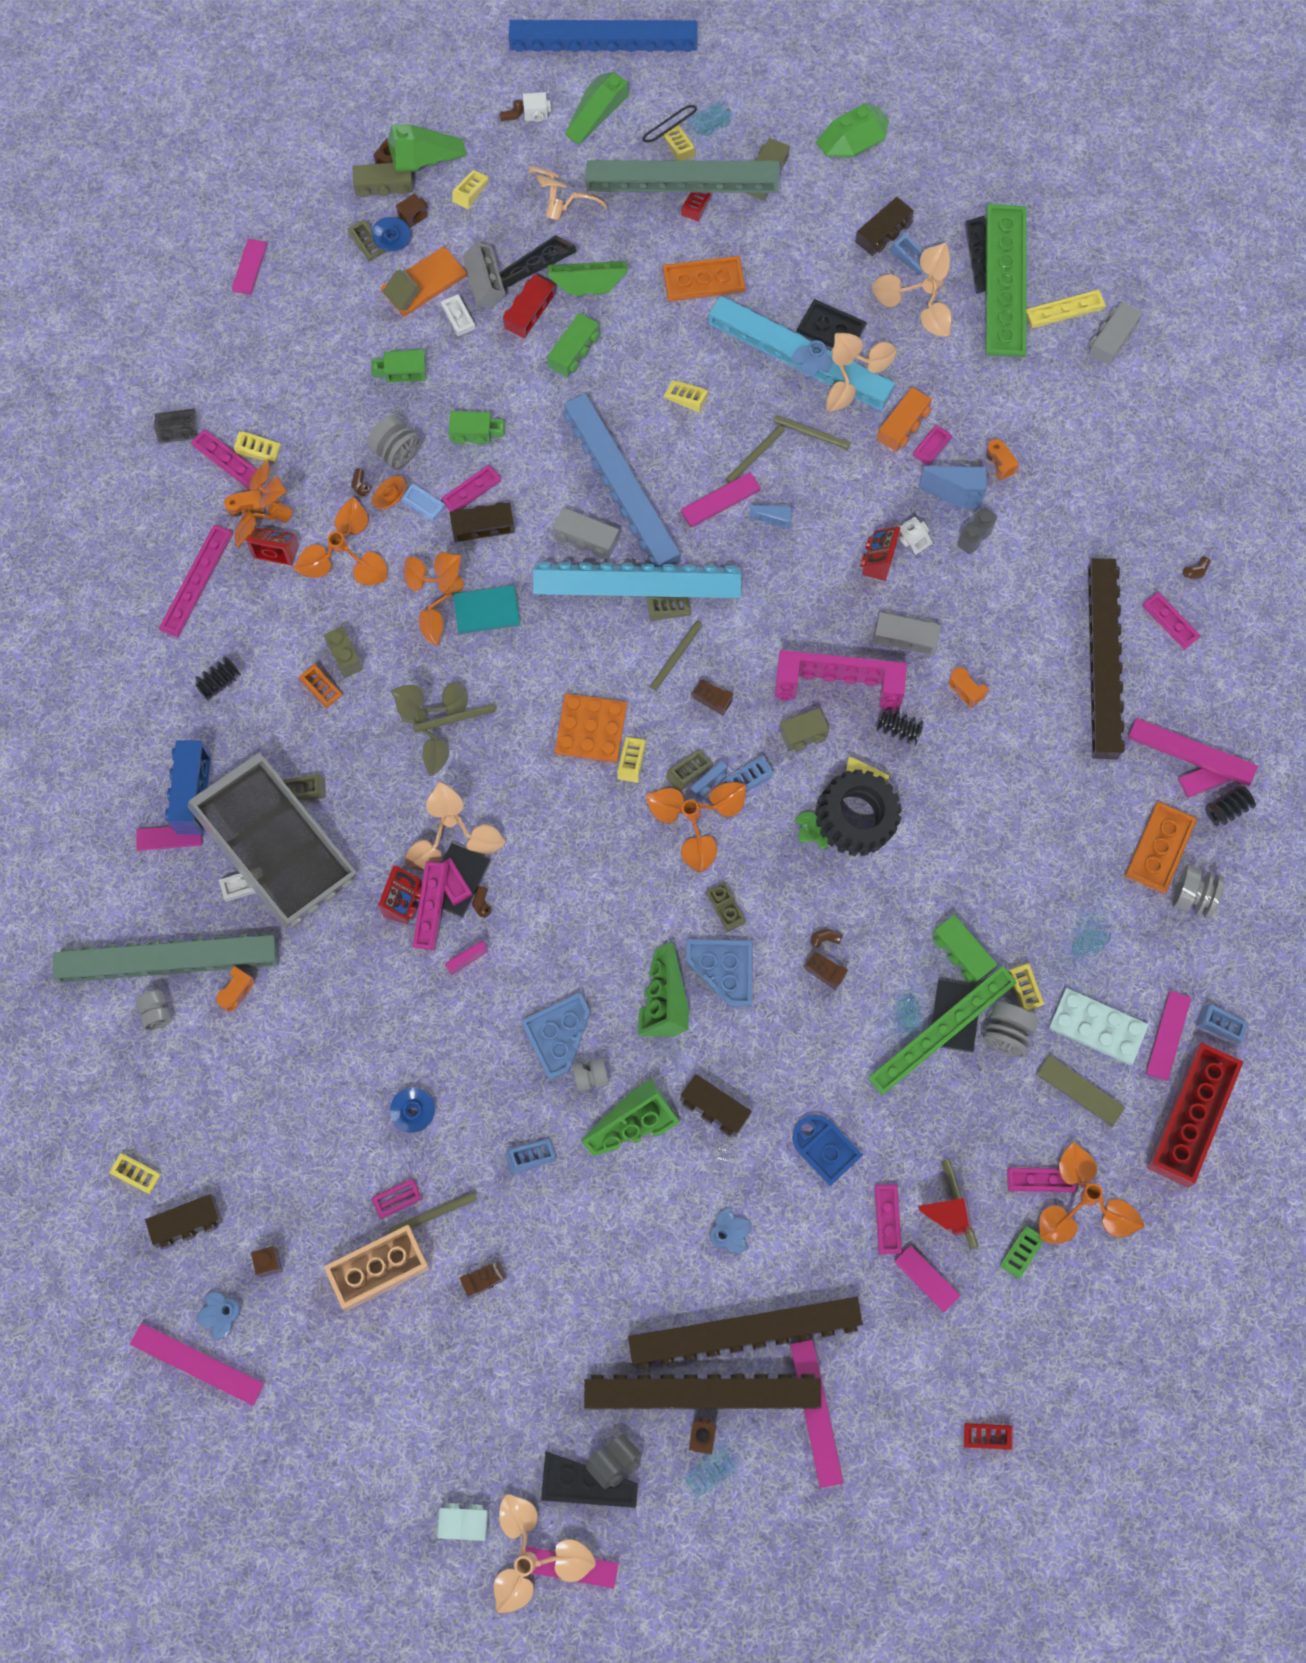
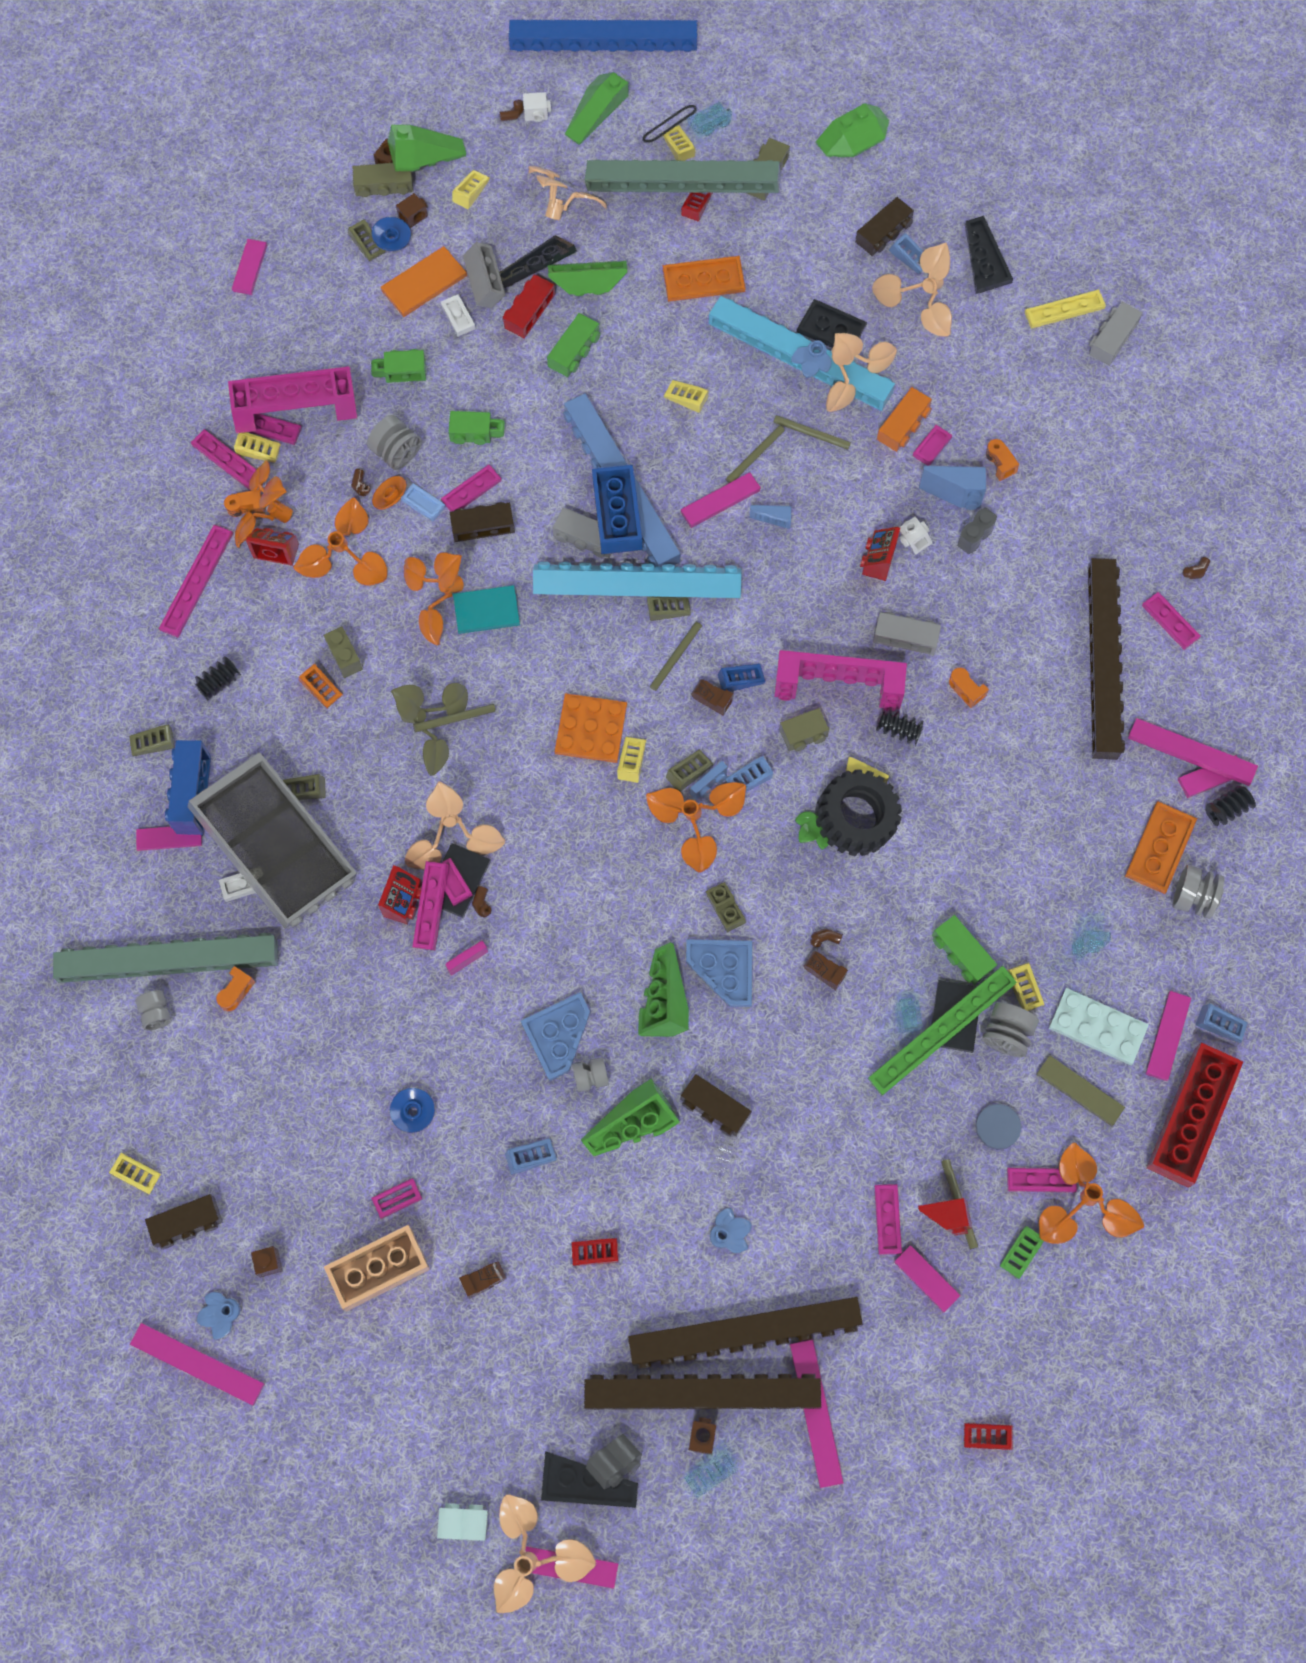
(164, 730): none -> olive slope
(176, 425): clear smoke bracket -> none
(276, 429): none -> dark pink tile
(291, 392): none -> dark pink plate
(401, 290): olive piece -> none
(436, 1212): olive bar -> none
(594, 1243): none -> red slope
(617, 509): none -> blue brick
(734, 685): none -> blue slope
(825, 1149): blue tile -> none
(998, 1126): none -> sand blue tile
(1006, 280): bright green plate -> none

